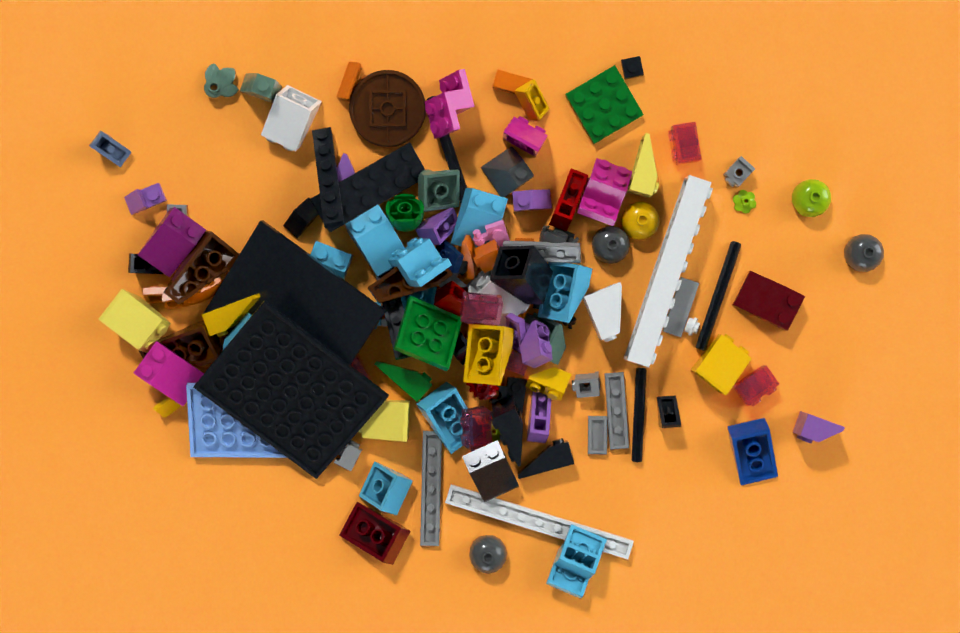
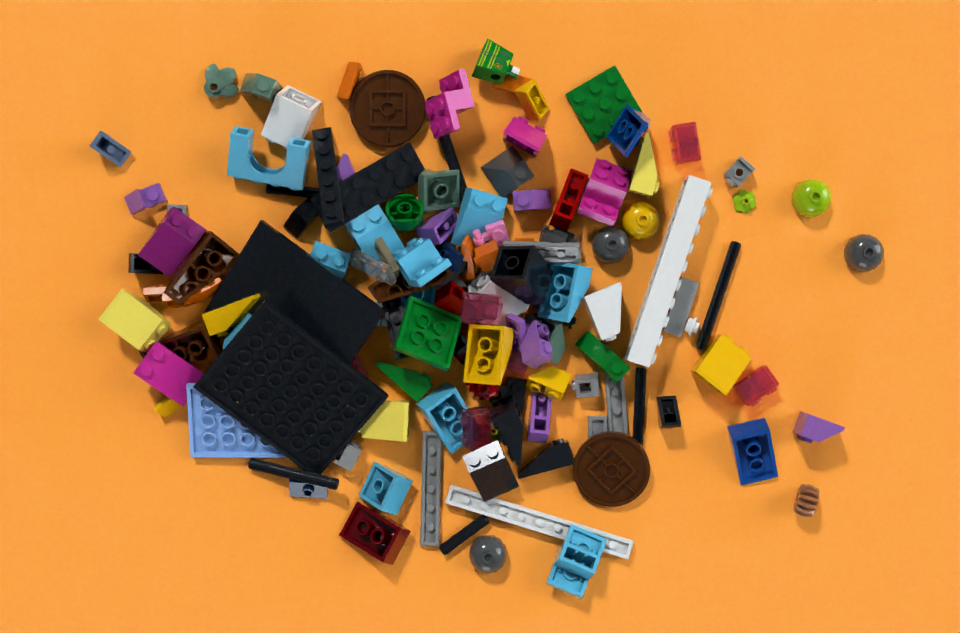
(244, 165): none -> medium azure arch
(293, 473): none -> black axle
(306, 192): none -> black axle
(307, 490): none -> plate
(372, 266): none -> clear plate
(386, 256): none -> dark tan tile
(463, 534): none -> black axle
(494, 64): none -> green torso
(602, 357): none -> green slope
(611, 468): none -> reddish brown plate
(628, 129): none -> blue slope
(632, 67): black plate -> none
(768, 300): dark red slope -> none
(806, 500): none -> nougat gear

